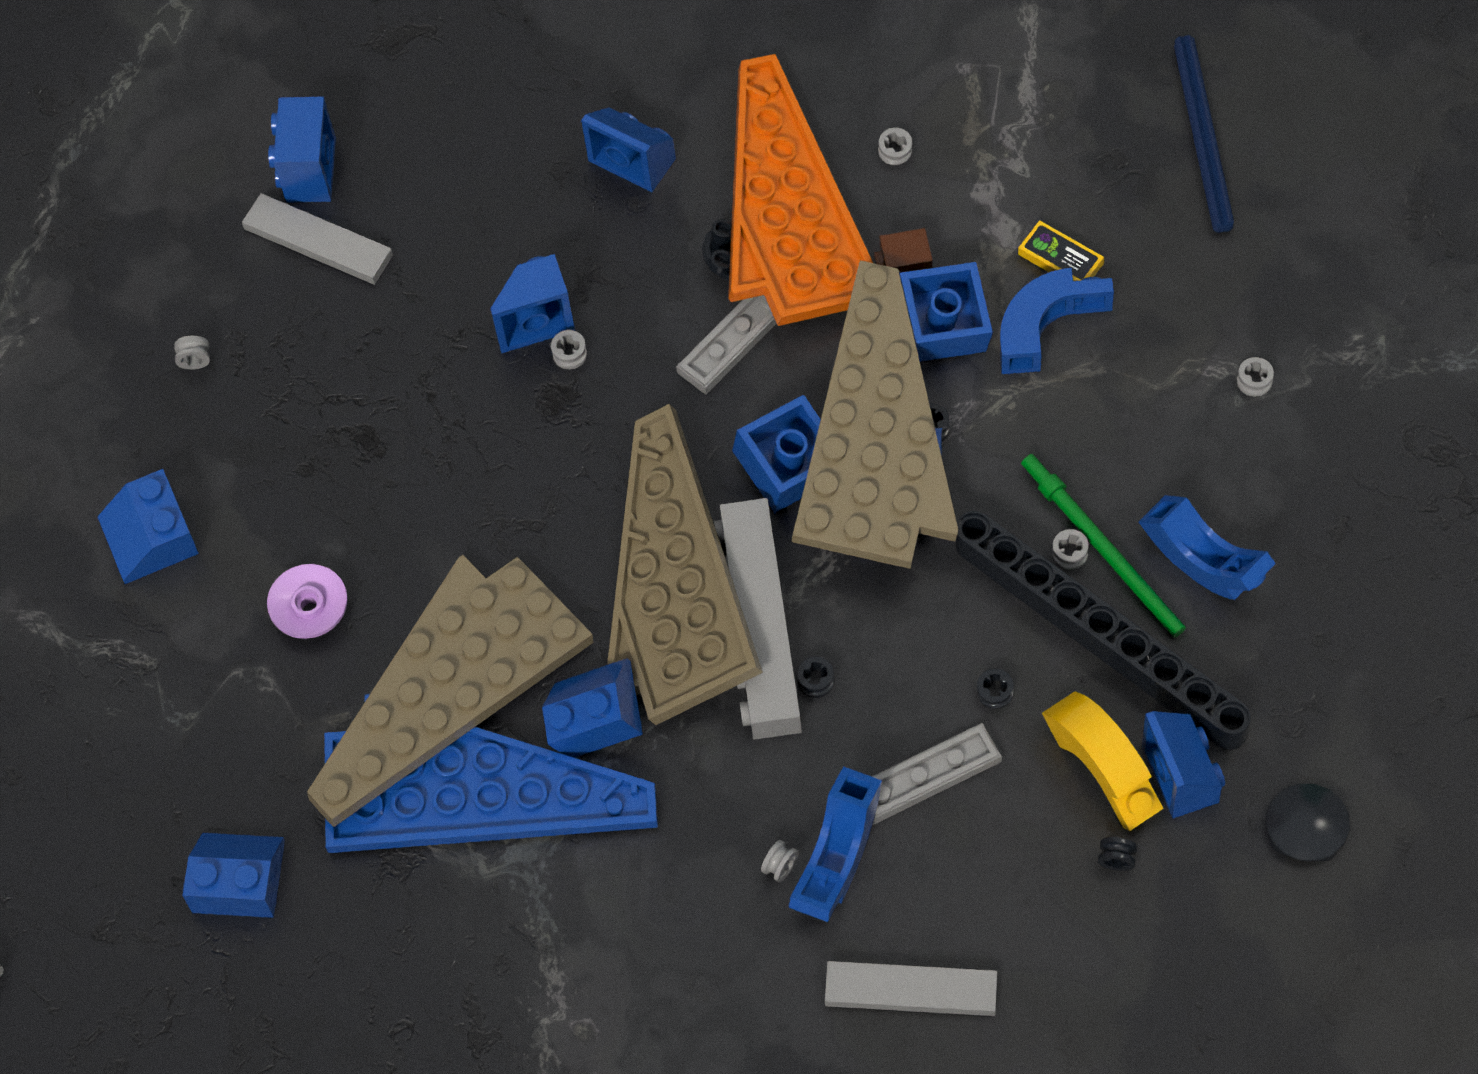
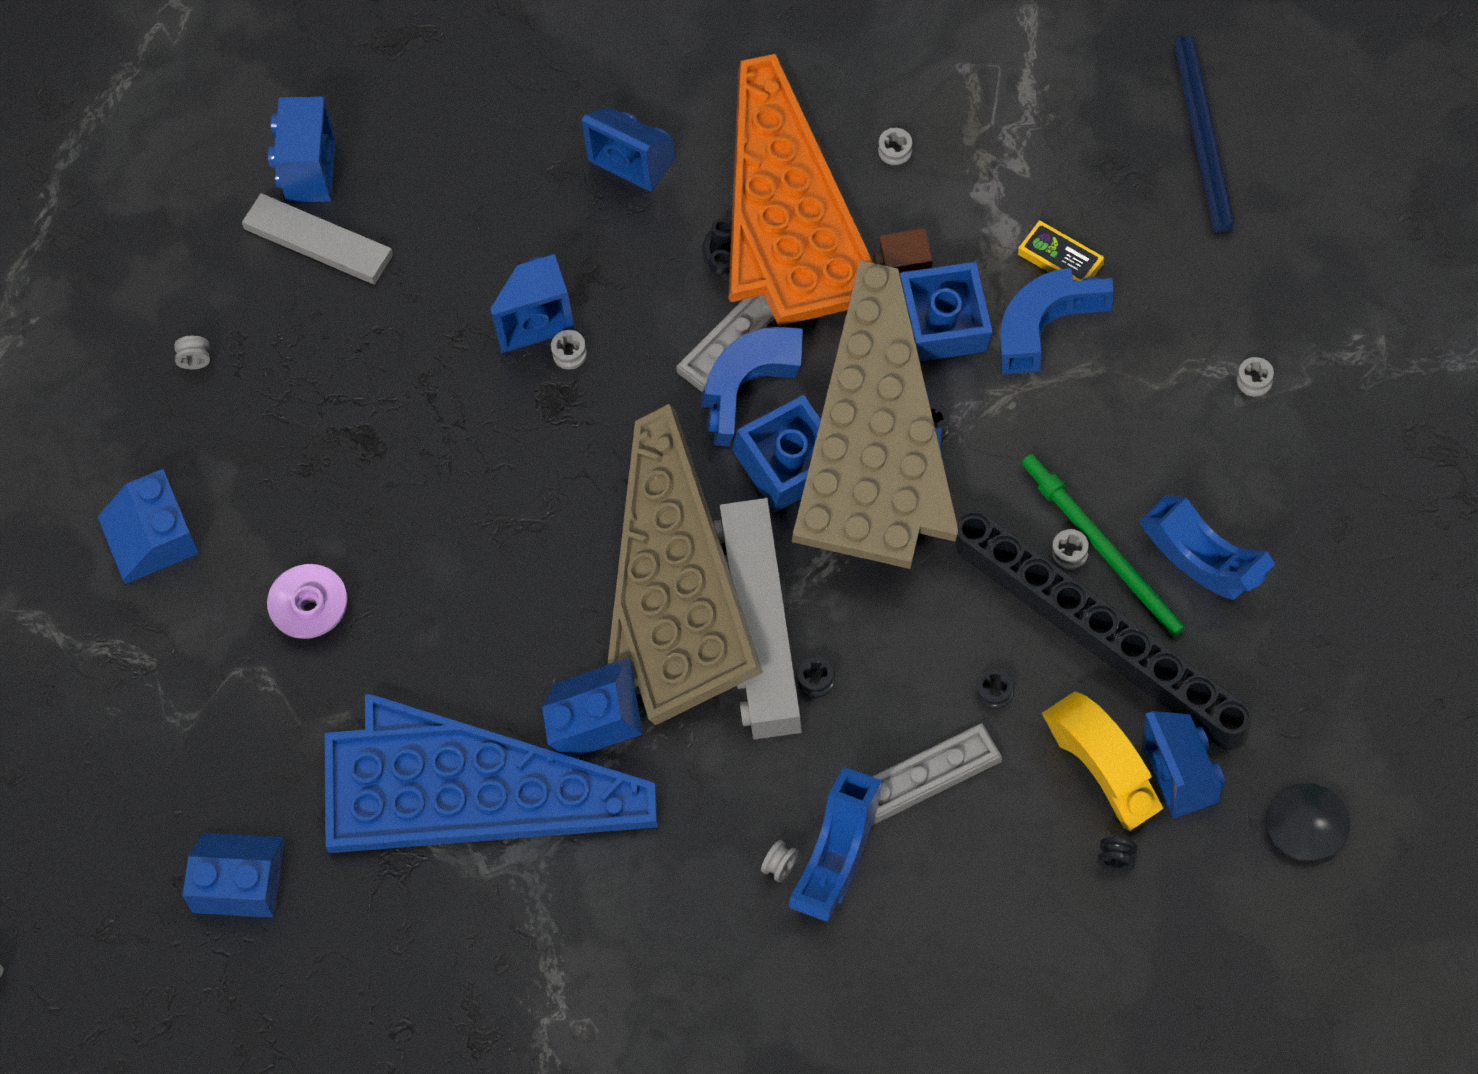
(457, 667): dark tan wing -> none
(754, 355): none -> blue arch
(911, 988): light grey tile -> none

